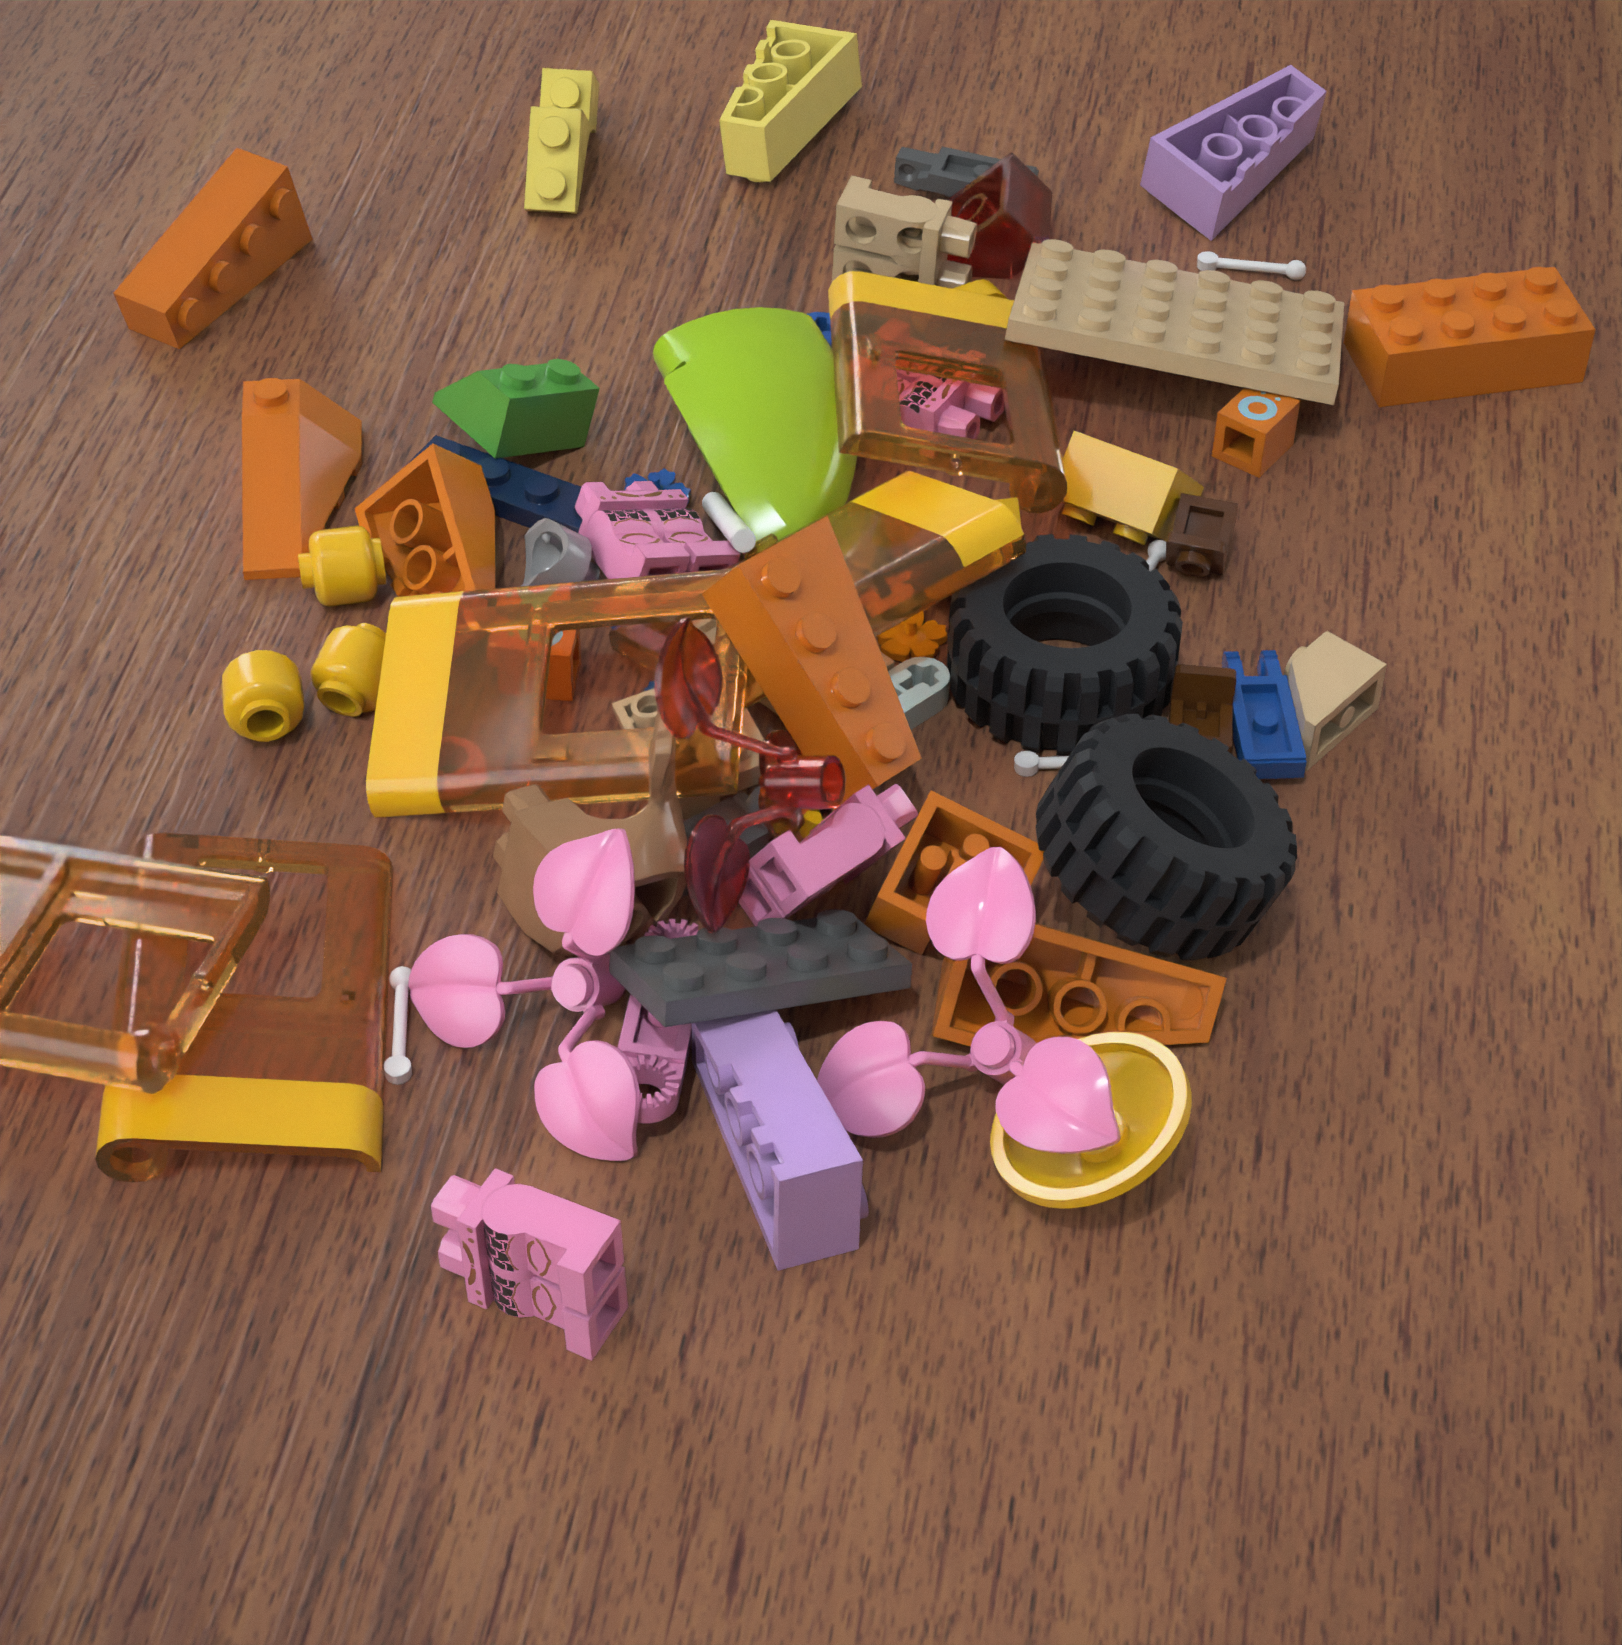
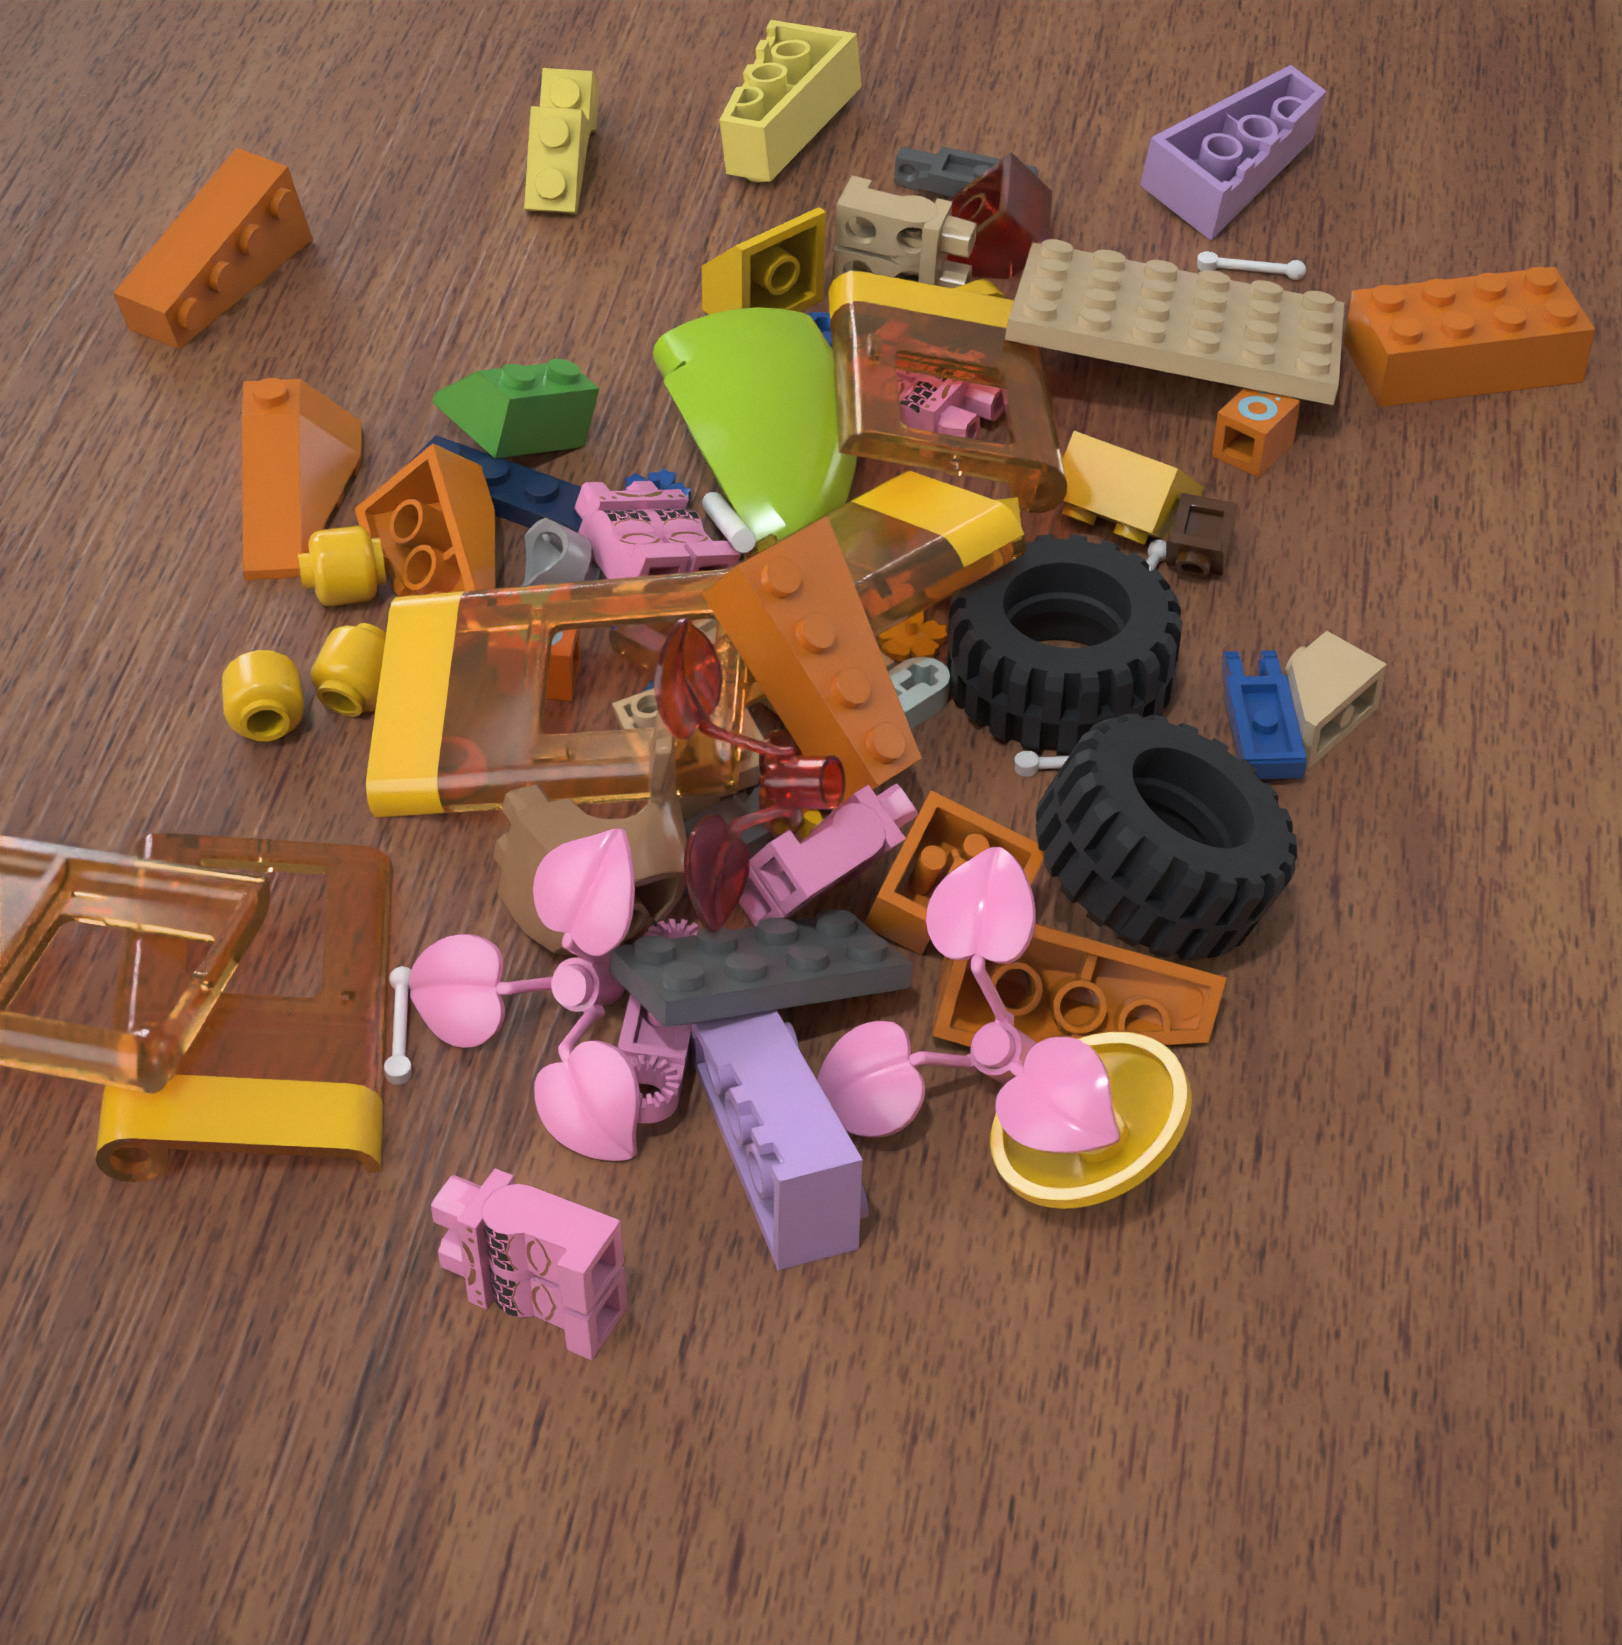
(770, 270): none -> yellow slope
(1204, 700): reddish brown bracket -> none

